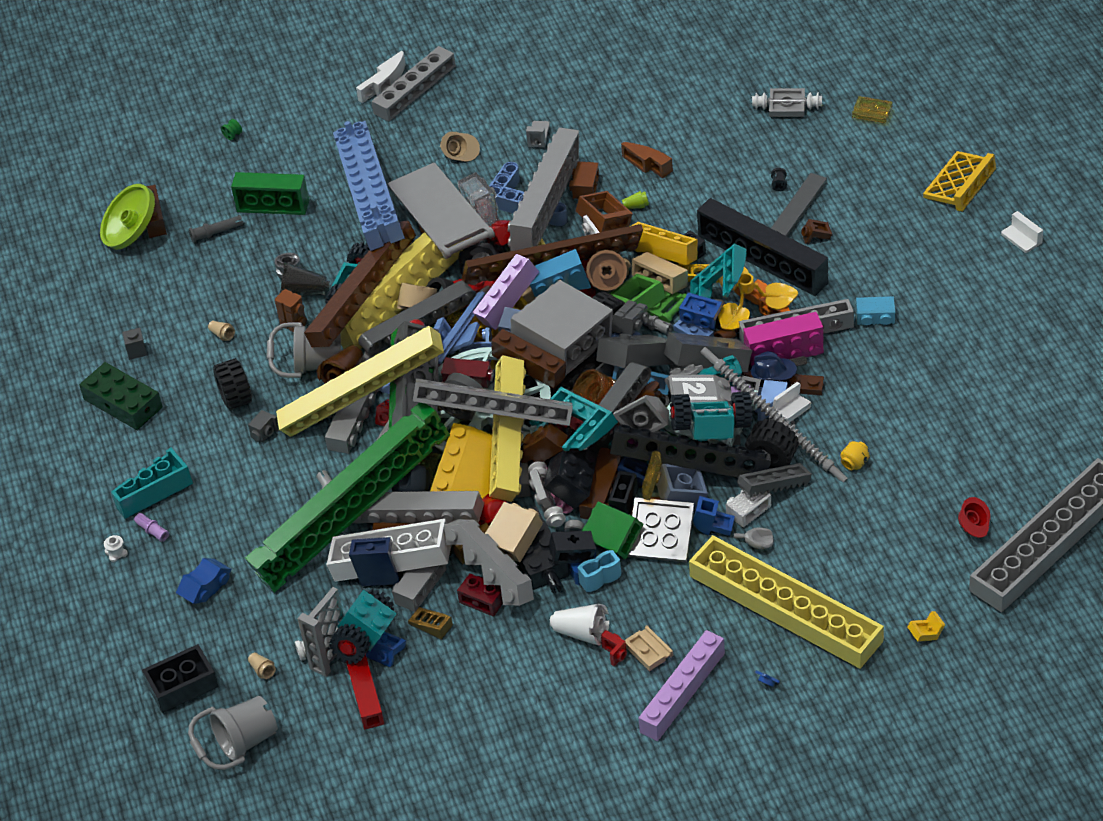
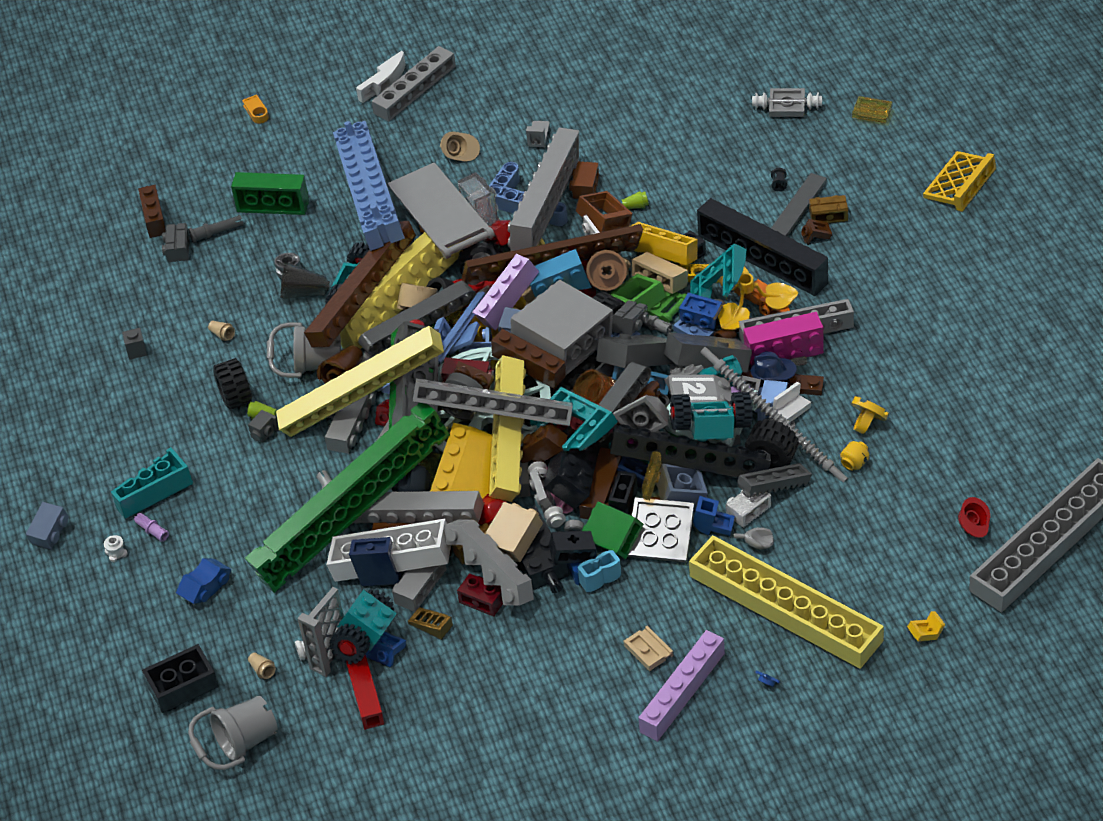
(47, 525): none -> sand blue brick
(121, 396): dark green brick -> none
(127, 216): lime dish -> none
(176, 242): none -> dark grey brick
(231, 129): green wheel -> none
(254, 106): none -> light orange piece
(255, 407): none -> lime cone
(290, 308): dark orange brick -> none
(483, 378): none -> reddish brown tile
(582, 622): white cone -> none
(615, 645): red bracket -> none
(647, 158): dark orange slope -> none
(829, 209): none -> pearl gold brick
(868, 411): none -> yellow tile
(875, 310): medium azure brick -> none
(1023, 233): white panel -> none

